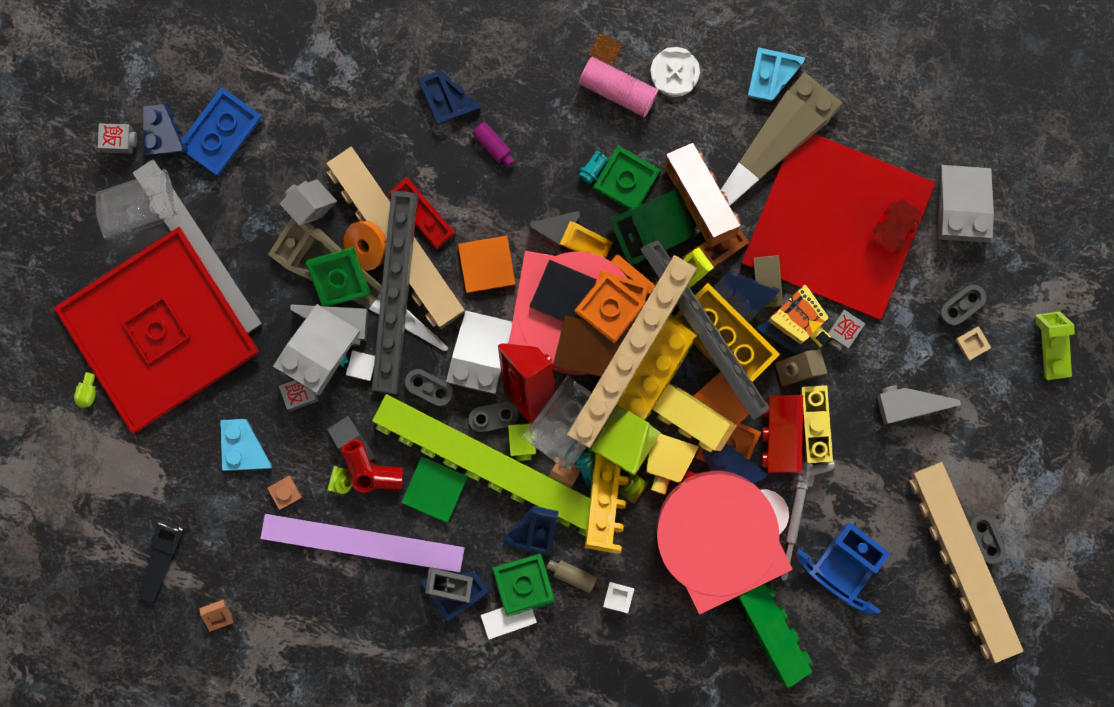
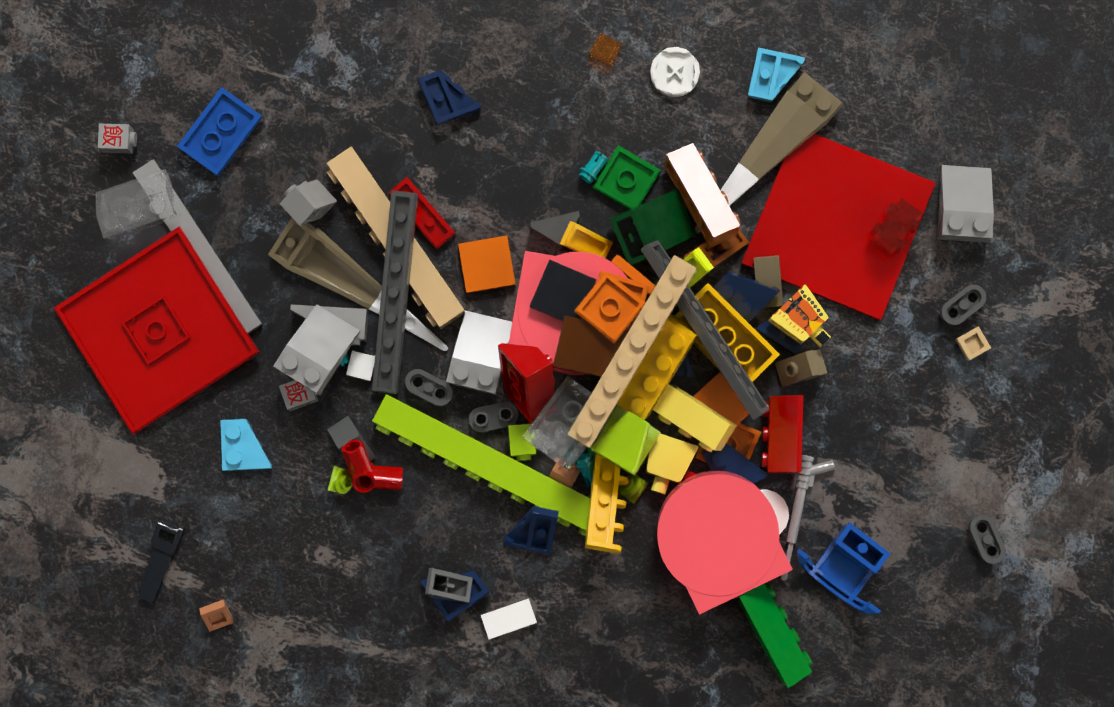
(85, 391): lime cylinder -> none
(161, 132): dark blue wing -> none
(284, 492): nougat plate -> none
(338, 277): green tile -> none
(362, 543): lavender tile -> none
(372, 234): orange tile -> none
(434, 489): green tile -> none
(493, 144): magenta cylinder -> none
(523, 585): green tile -> none
(572, 575): dark tan cylinder -> none
(610, 82): bright pink piece -> none
(618, 597): white plate -> none
(816, 425): light yellow slope -> none
(844, 331): light grey brick -> none
(908, 403): light grey slope -> none
(966, 563): tan brick -> none
(1055, 344): lime bracket -> none

